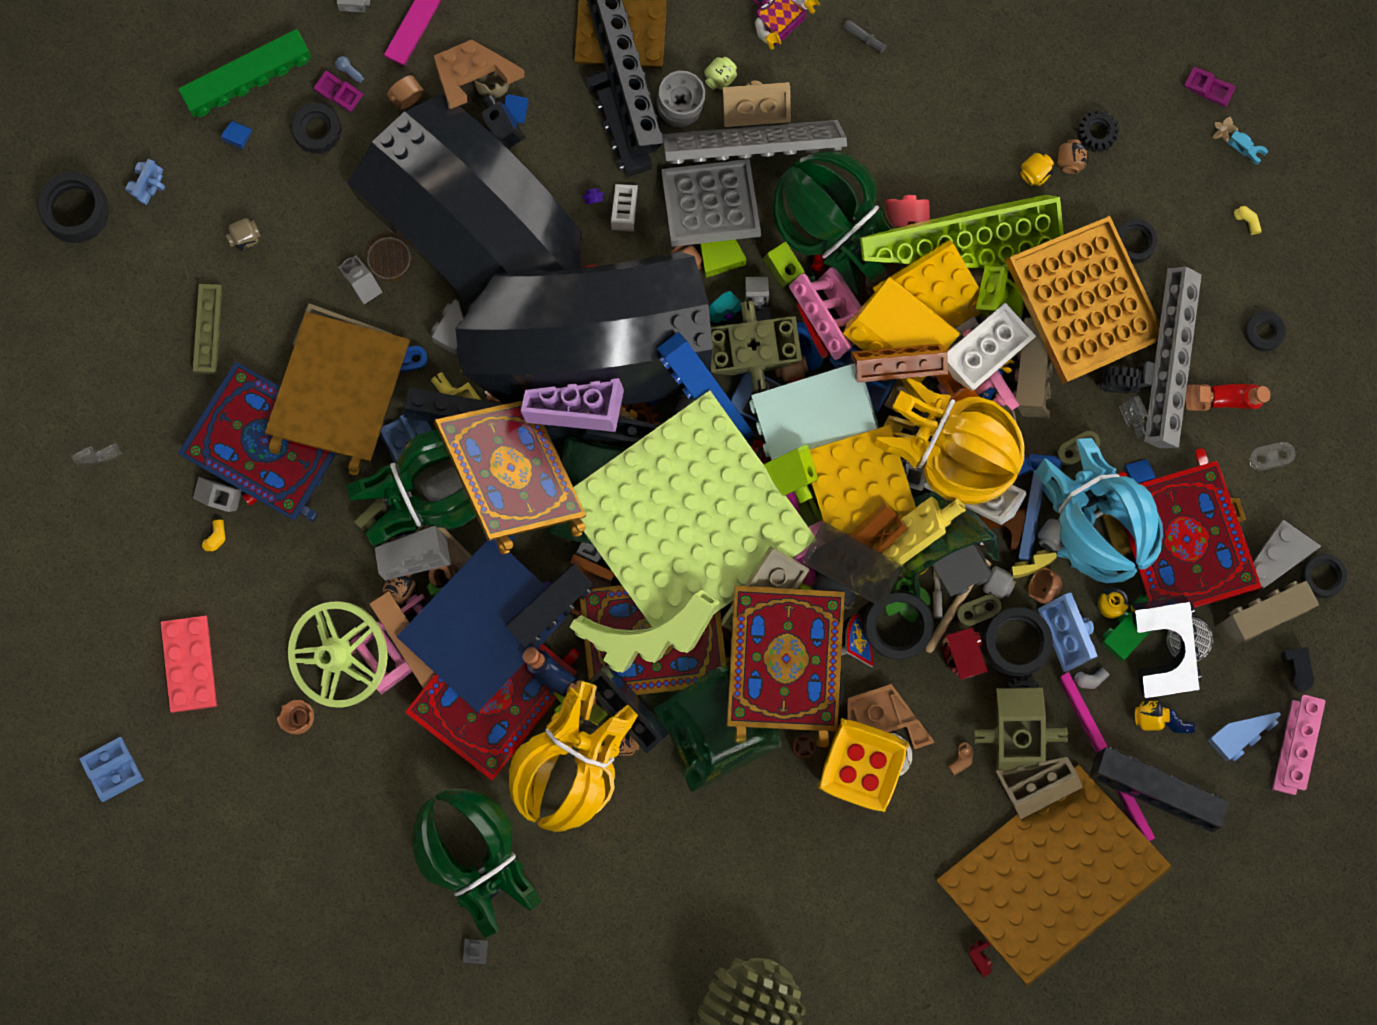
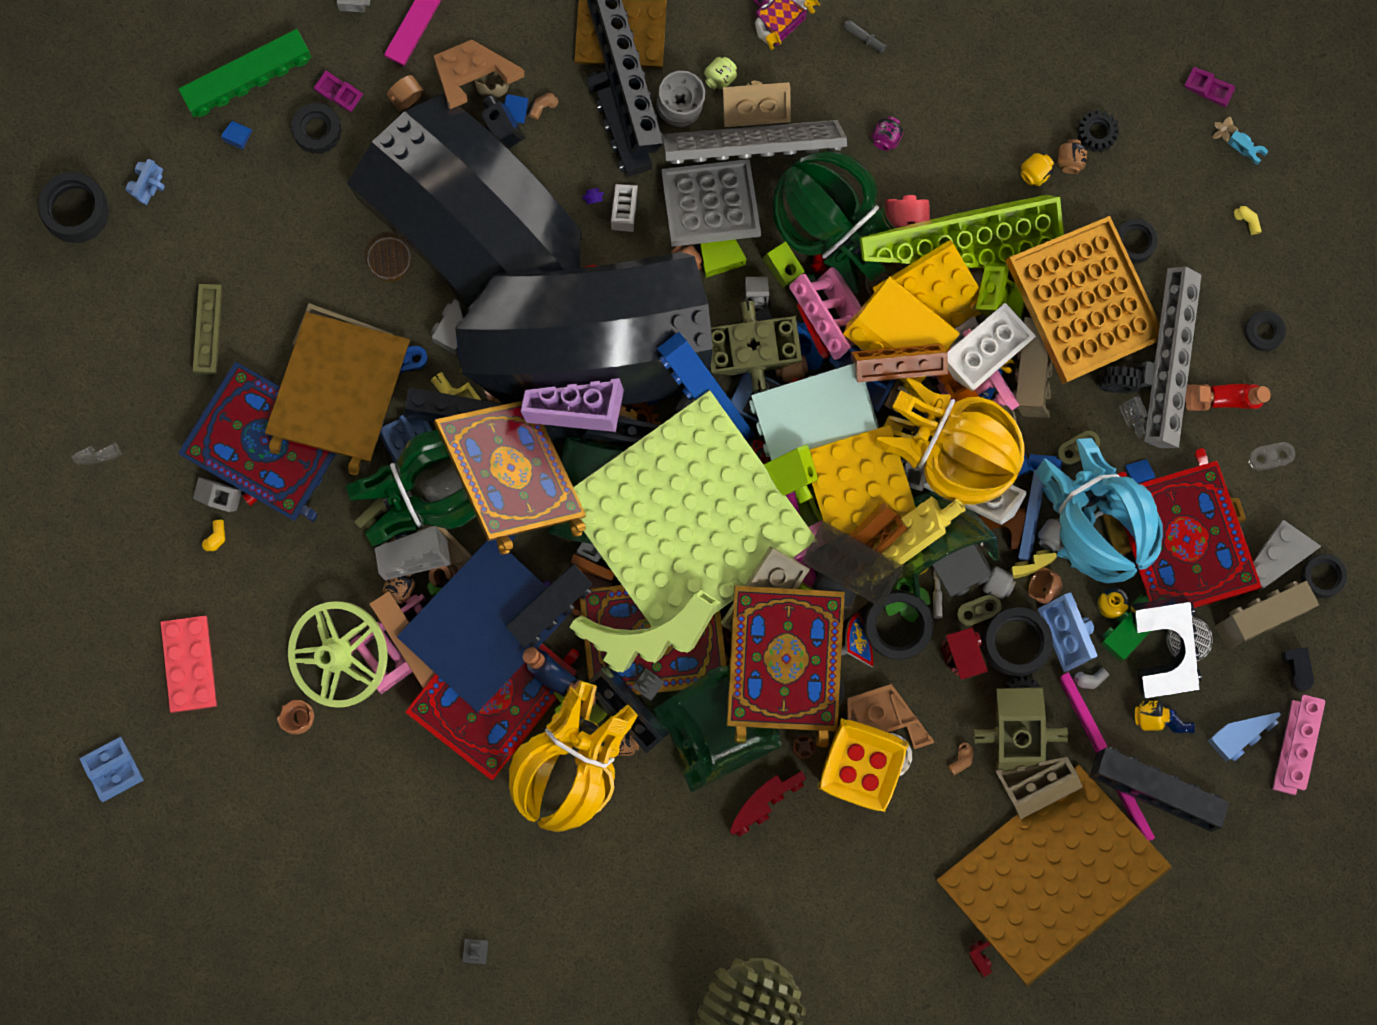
(243, 234): dark tan head -> none
(343, 64): sand blue piece -> none
(360, 279): light grey slope -> none
(469, 884): dark green piece -> none
(542, 102): none -> medium nougat arm
(648, 684): none -> dark grey tile
(724, 308): teal rock -> none
(757, 807): none -> dark red slope
(887, 133): none -> magenta head
(946, 620): tan piece -> none

